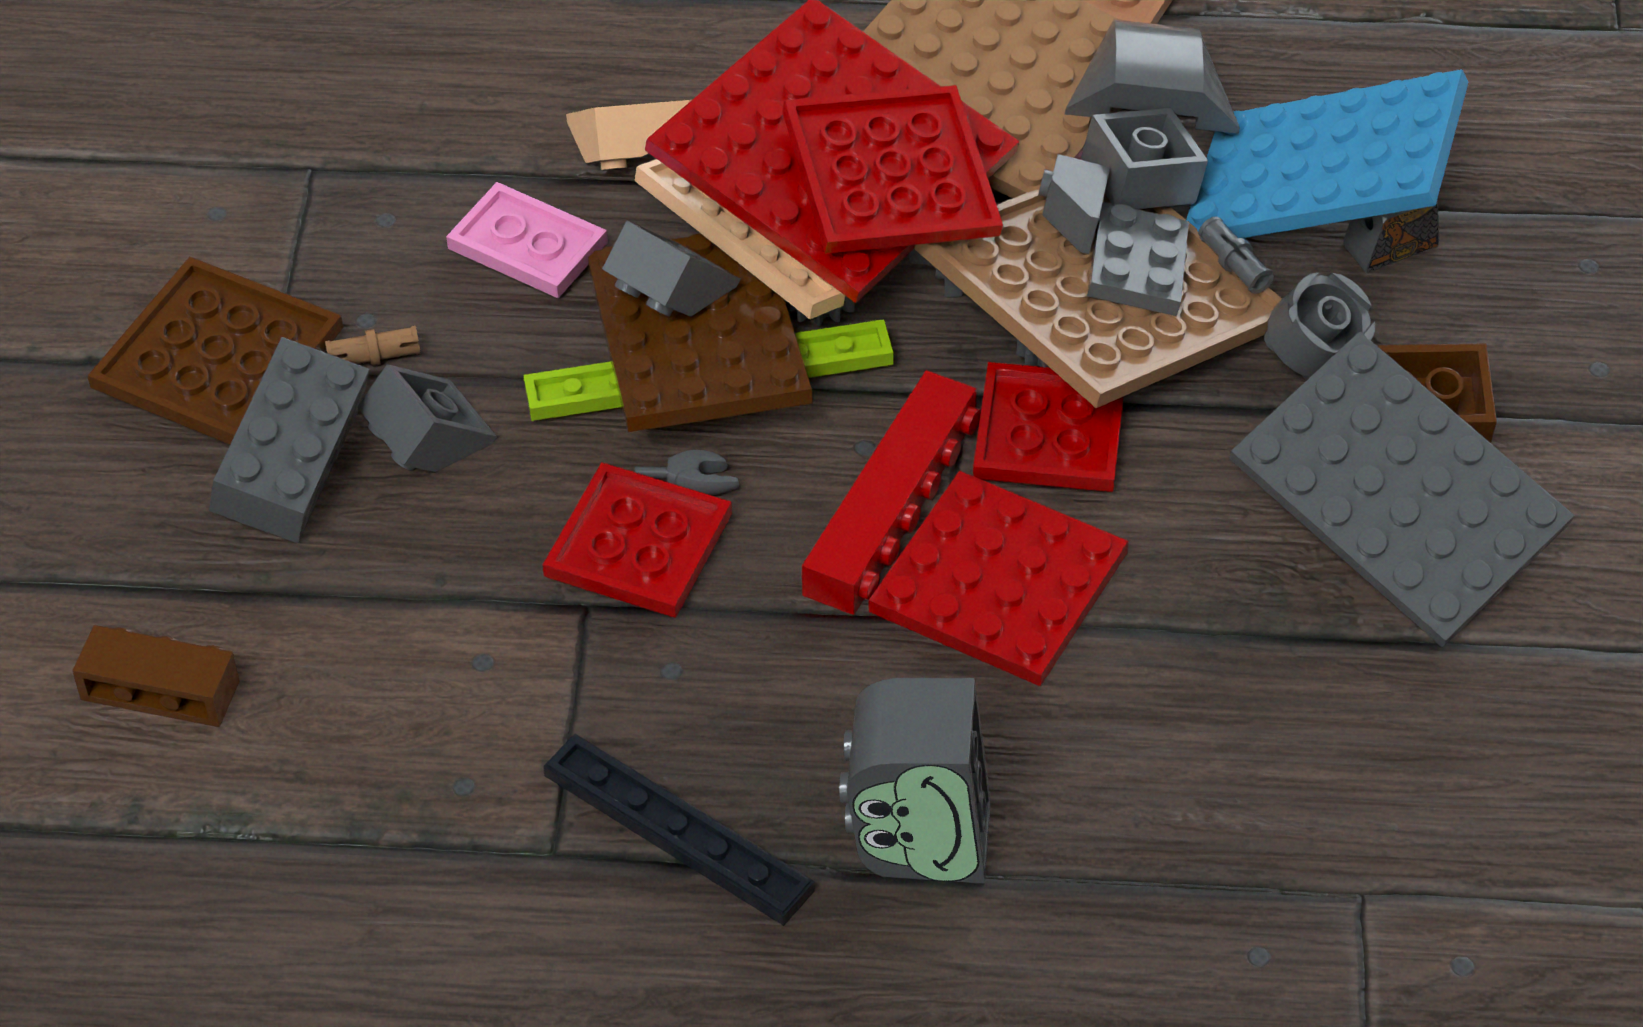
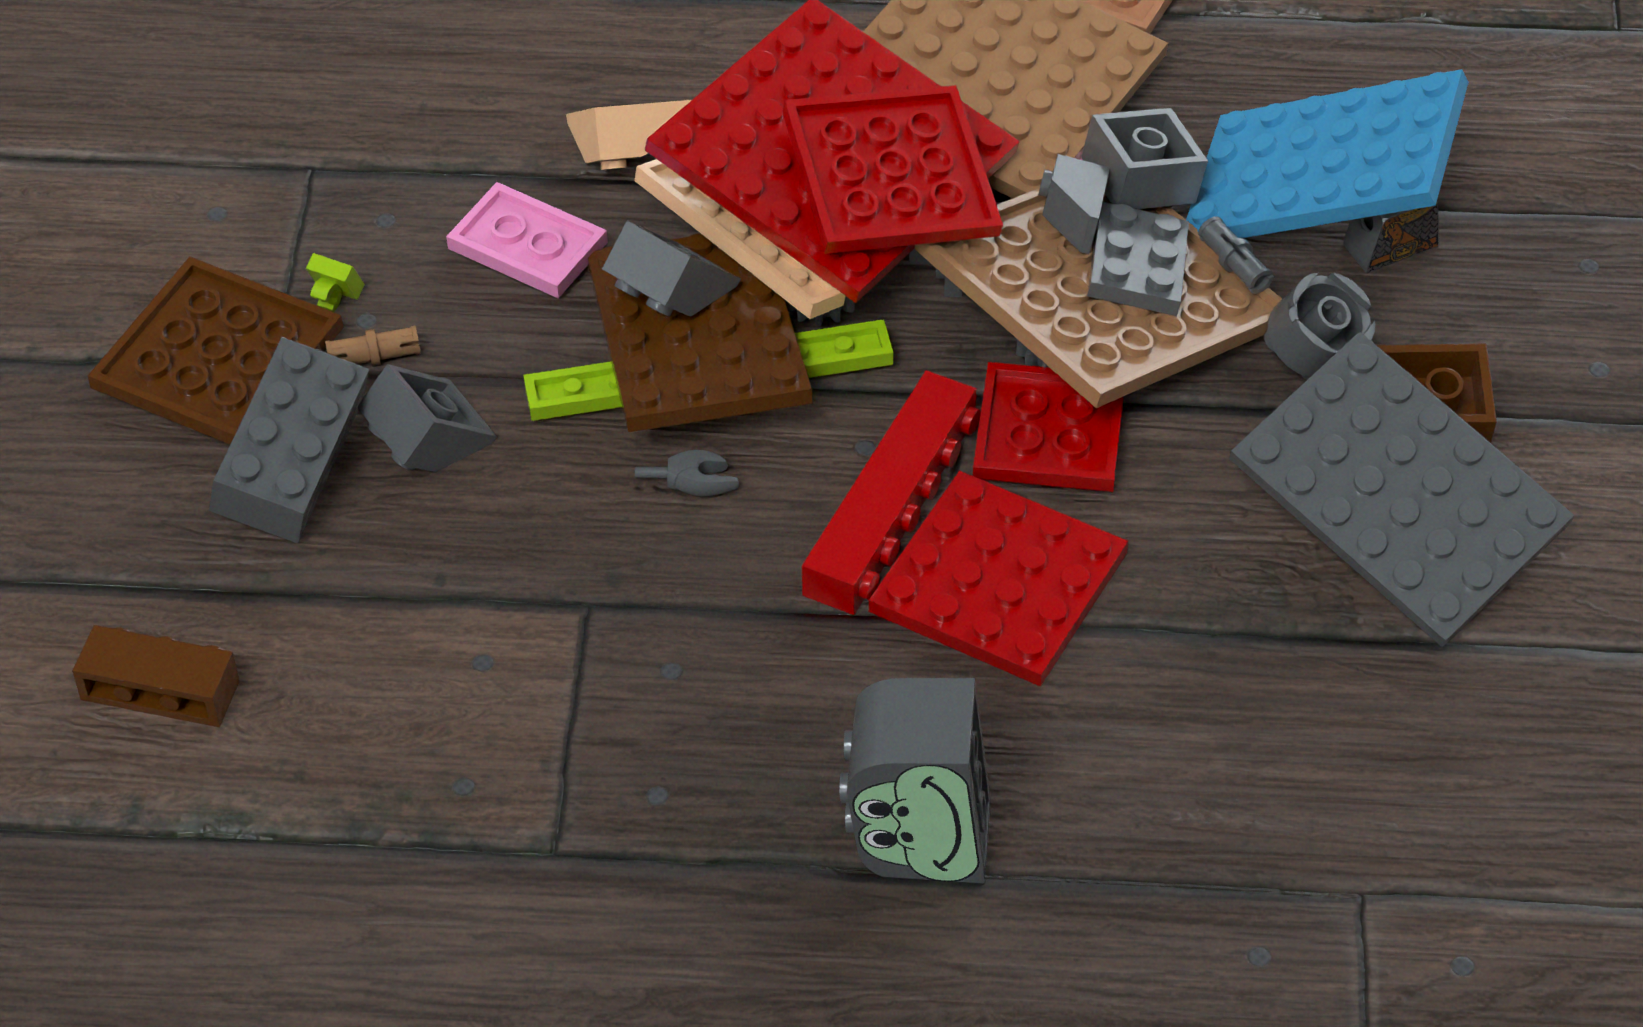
(333, 281): none -> lime tile
(638, 539): red plate -> none
(679, 829): black tile -> none
(1154, 69): dark grey wedge -> none

